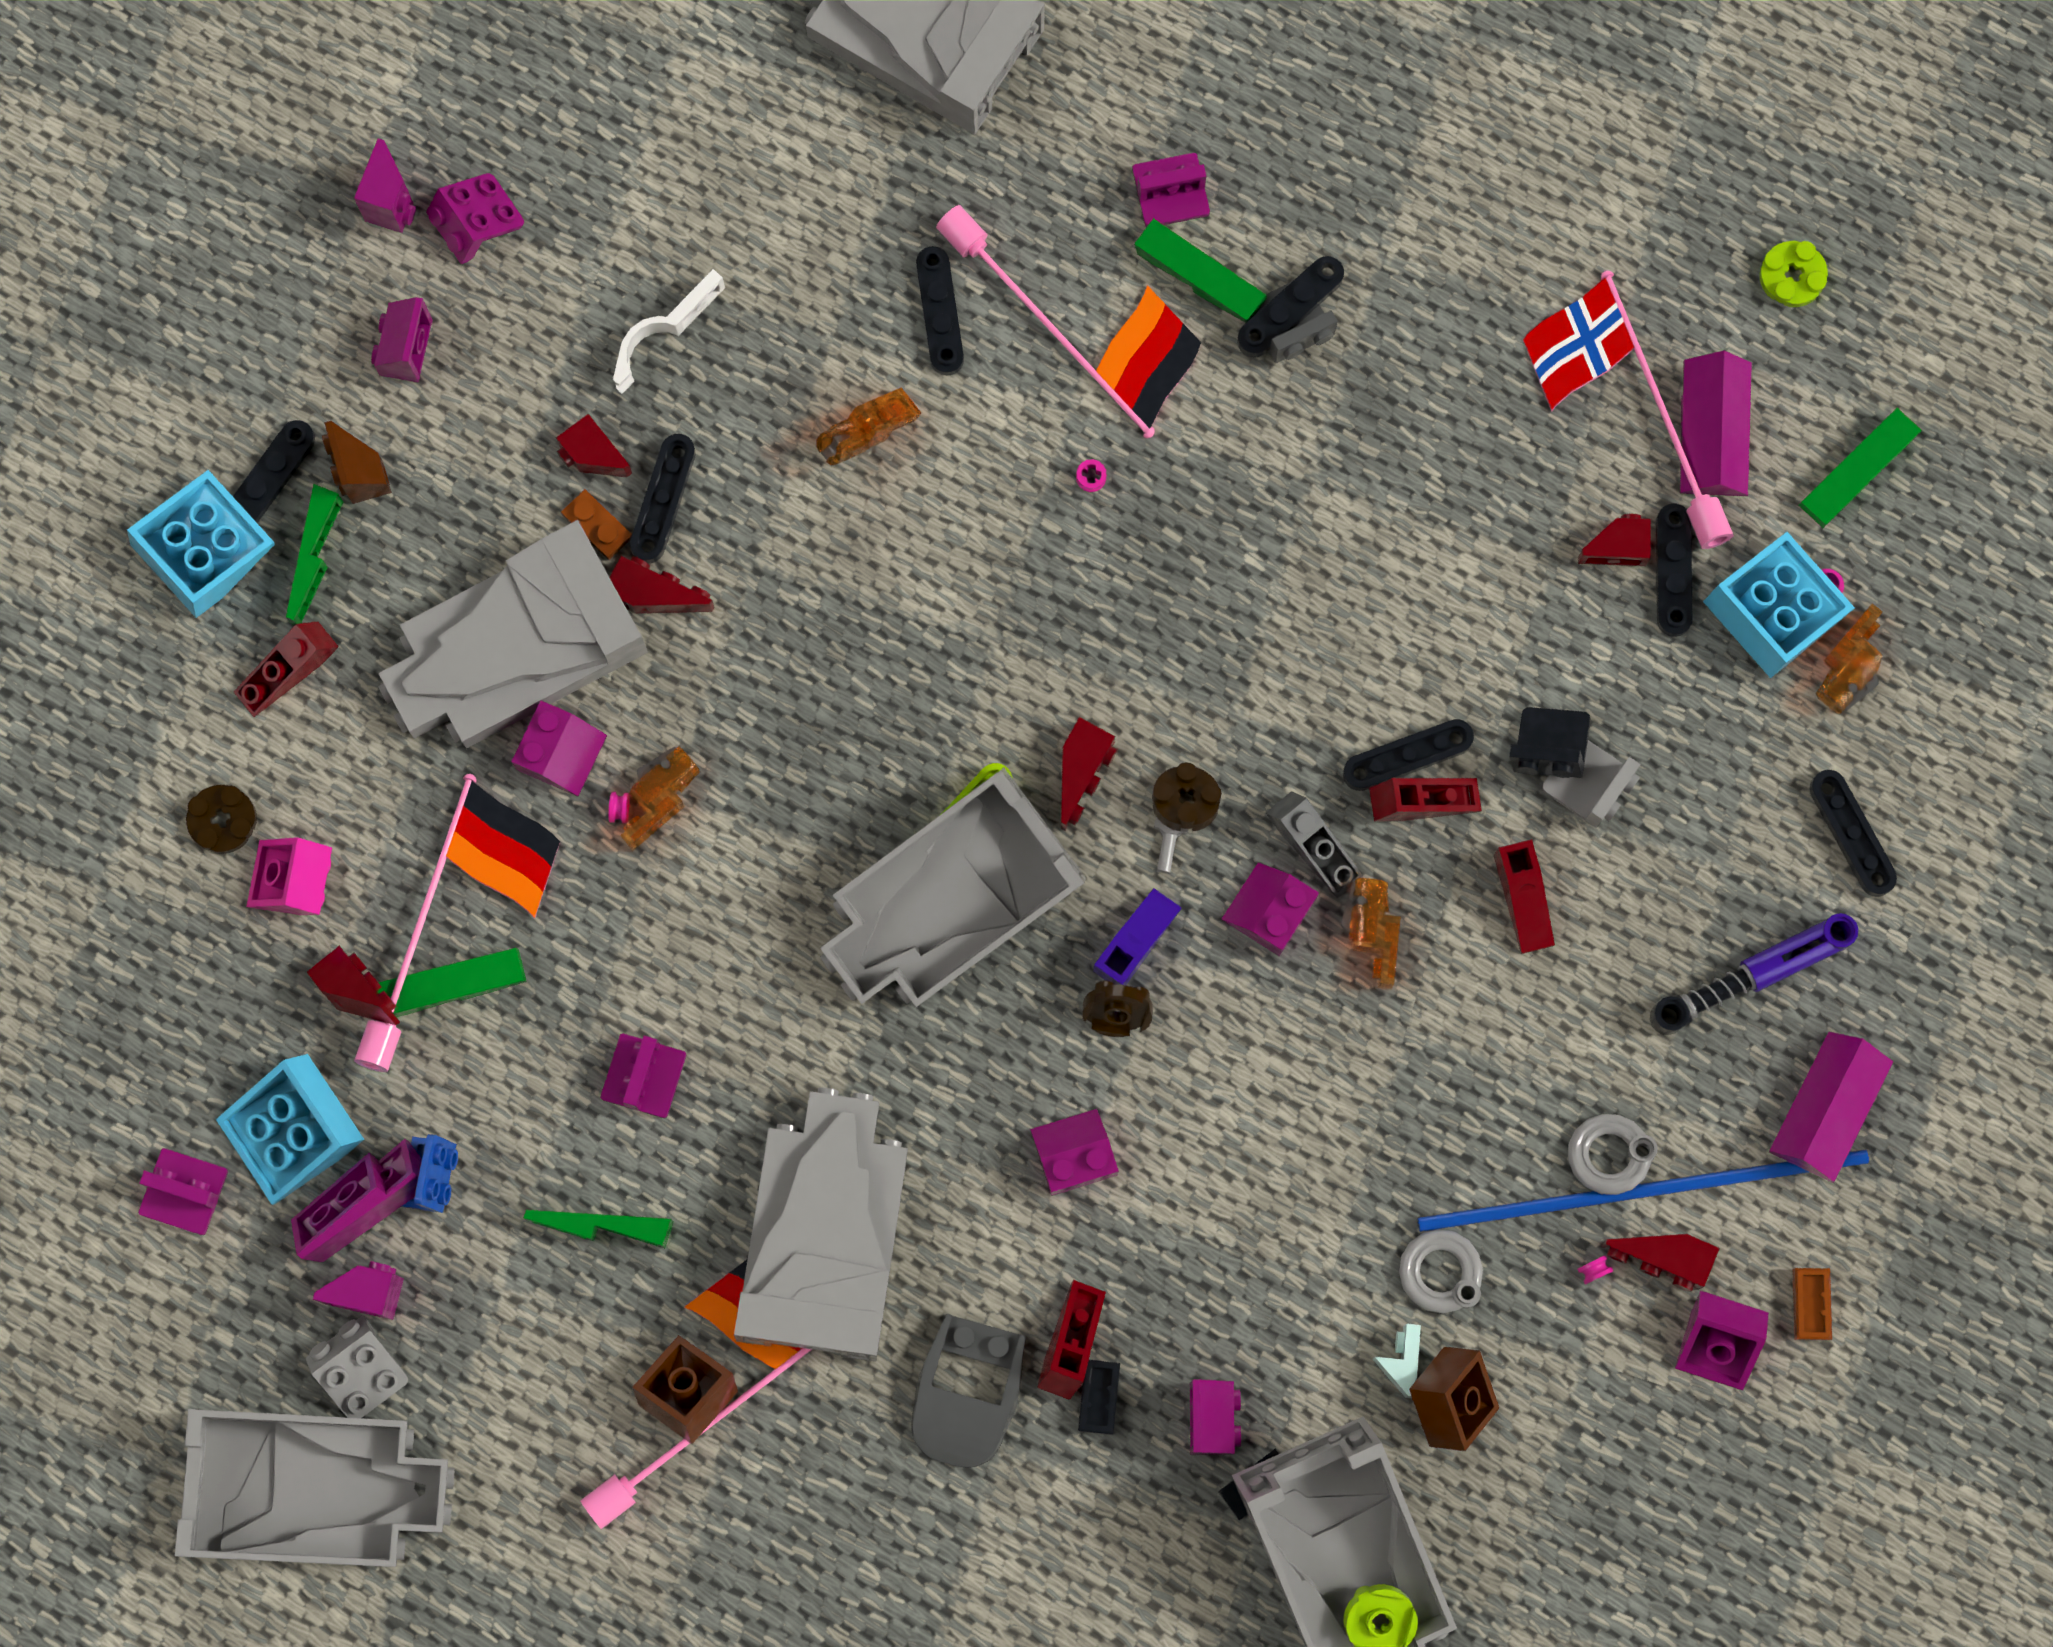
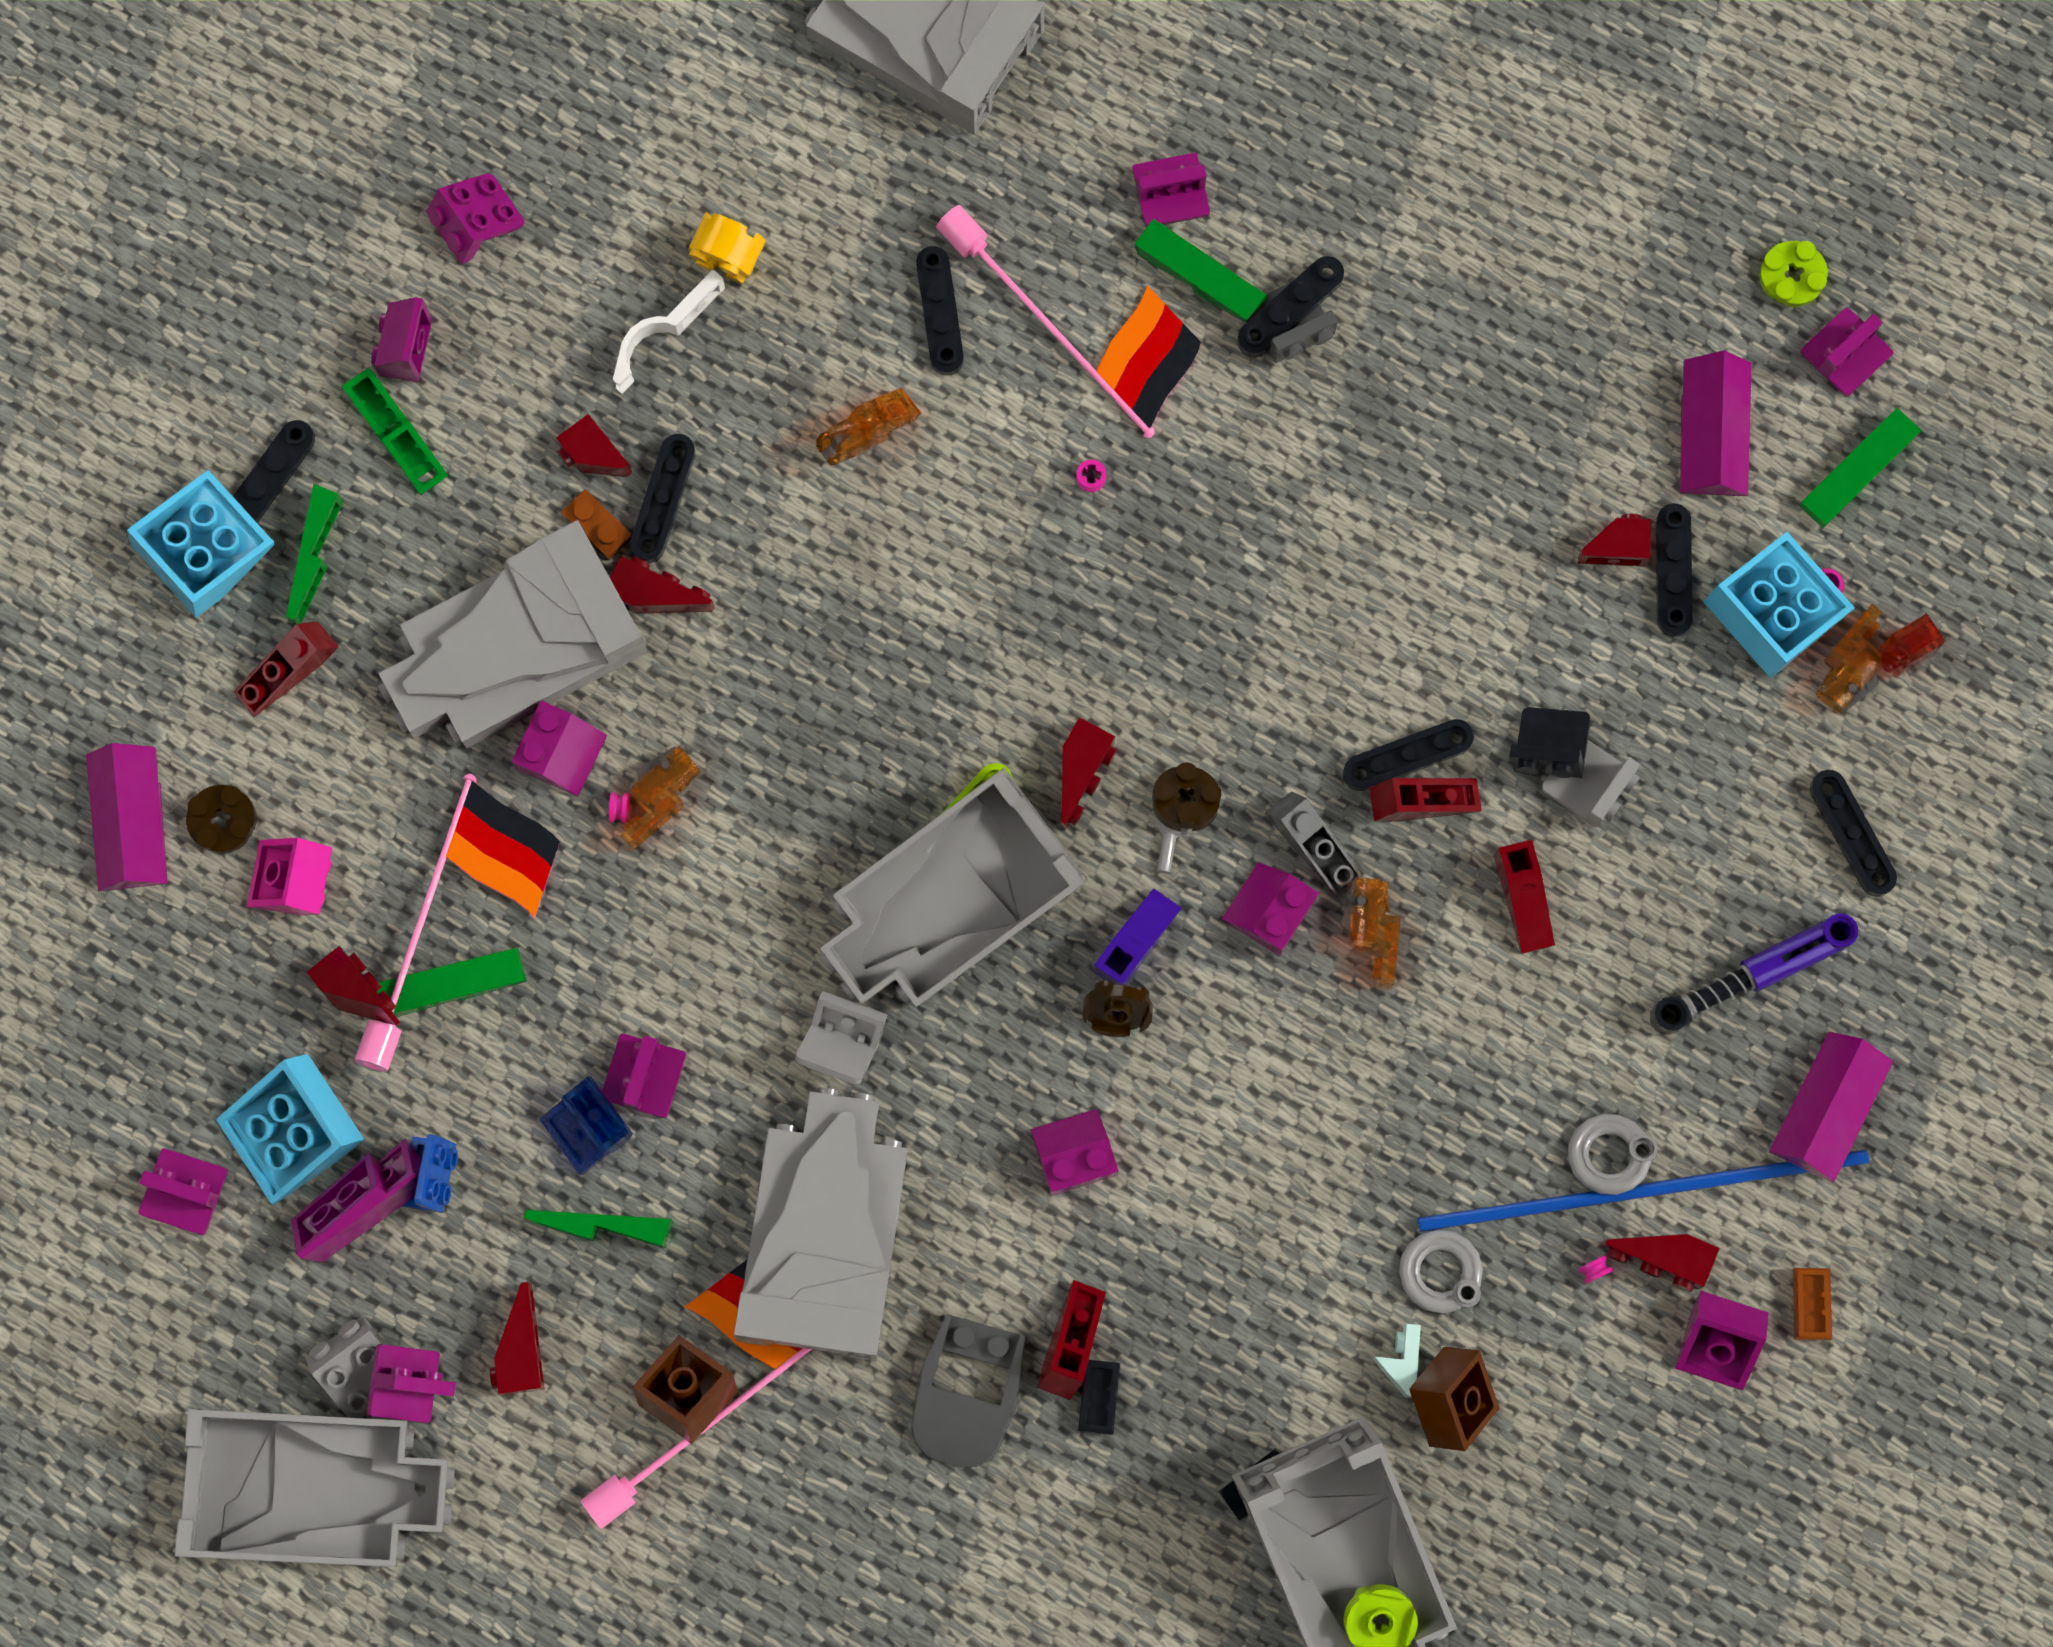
(126, 817): none -> magenta slope
(357, 467): reddish brown slope -> none
(364, 1290): magenta slope -> none
(383, 193): magenta slope -> none
(400, 439): none -> green slope
(405, 1383): none -> magenta bracket
(518, 1354): none -> dark red slope
(586, 1126): none -> clear blue brick
(725, 245): none -> yellow brick
(841, 1038): none -> light grey bracket
(1213, 1417): magenta slope -> none
(1586, 344): flag -> none
(1847, 350): none -> magenta bracket
(1911, 646): none -> clear red brick

